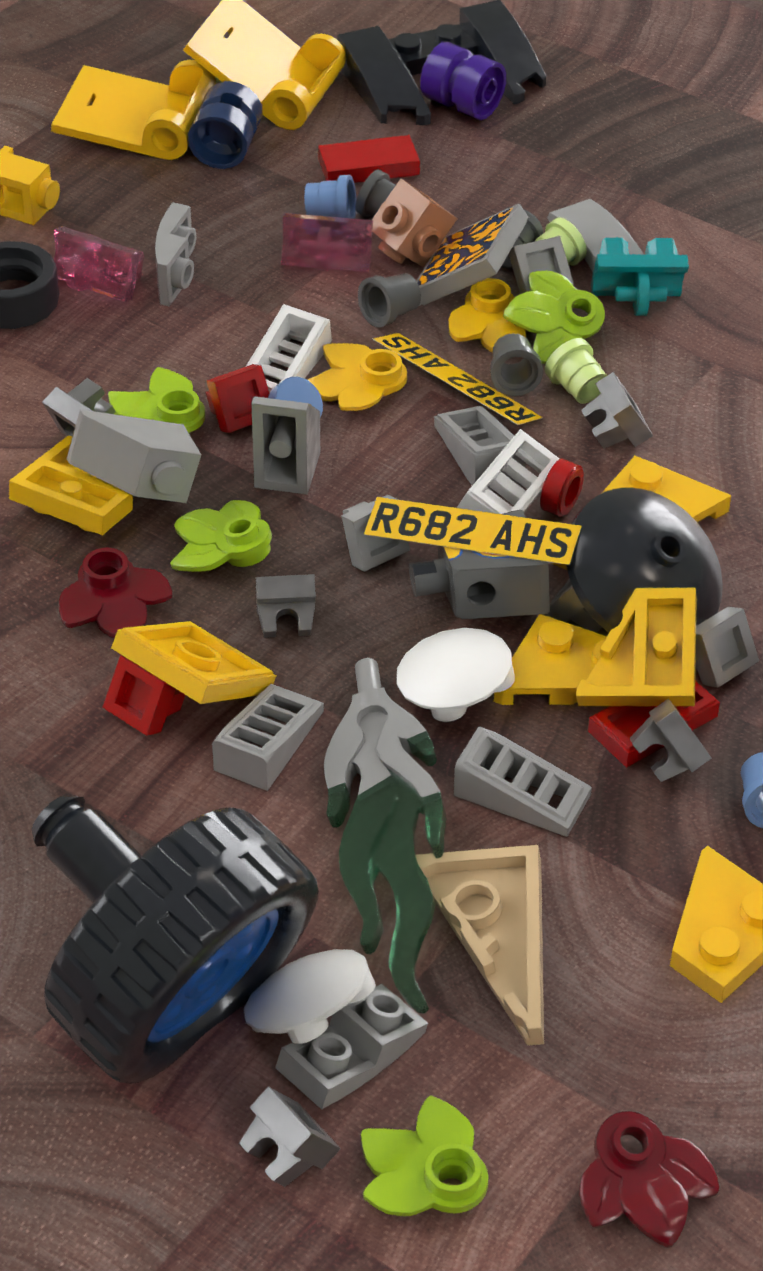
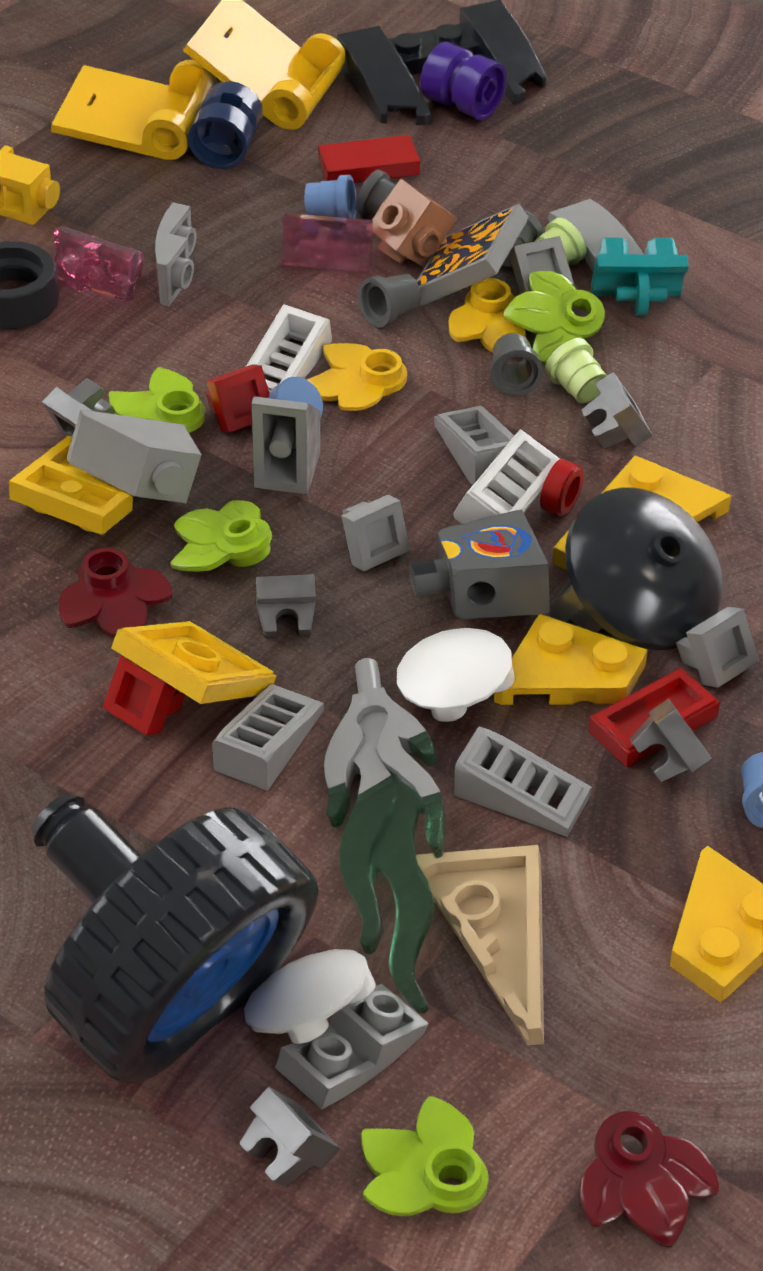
(458, 378): yellow sticker -> none
(473, 530): yellow sticker -> none
(647, 653): yellow wing -> none

